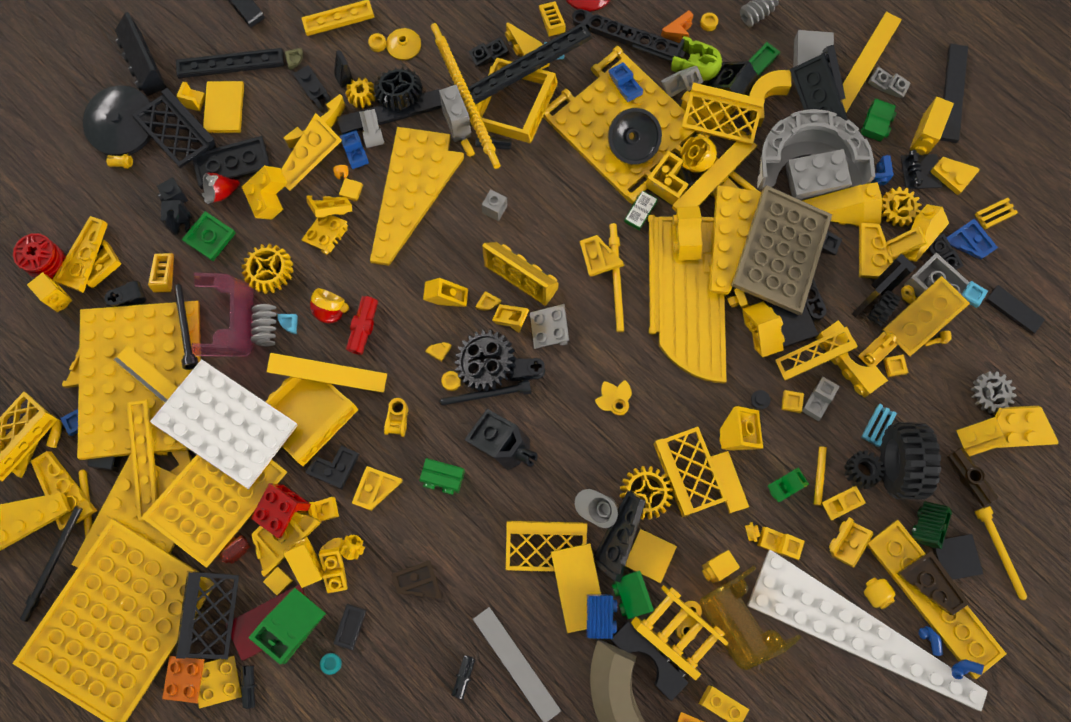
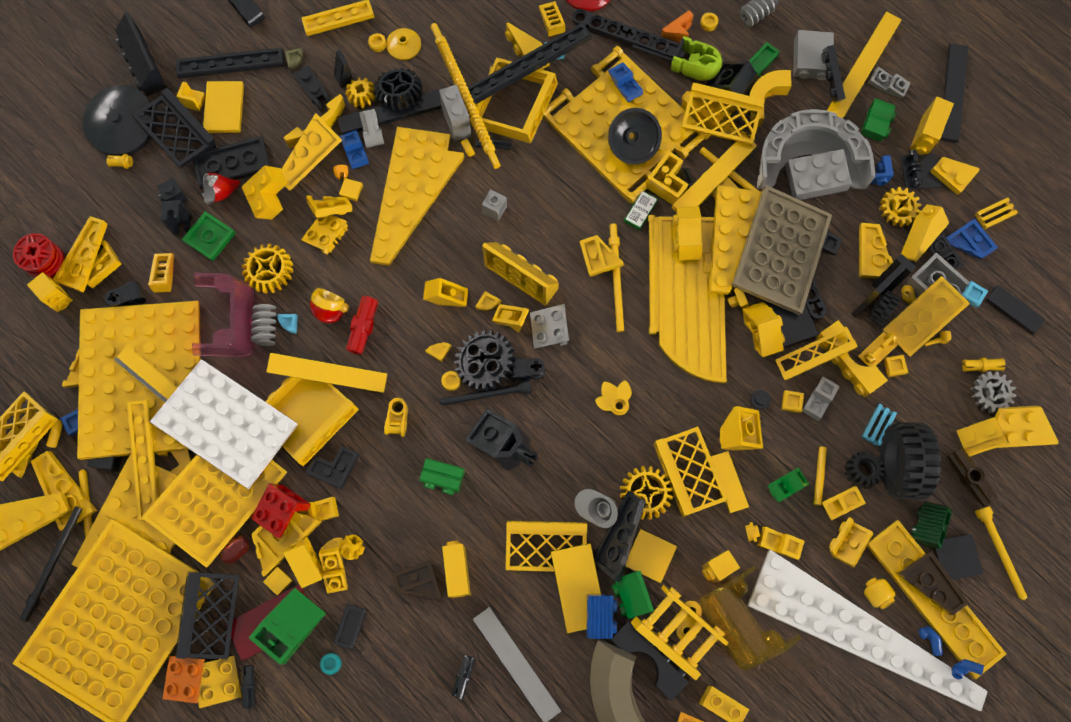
(189, 360): black piece -> none
(374, 488): yellow wing -> none
(456, 570): none -> yellow brick
(488, 53): black slope -> none
(682, 80): light grey slope -> none
(698, 154): yellow cylinder -> none
(817, 86): black tile -> none
(852, 205): yellow wedge -> none
(906, 242): yellow tile -> none
(983, 365): none -> yellow pin

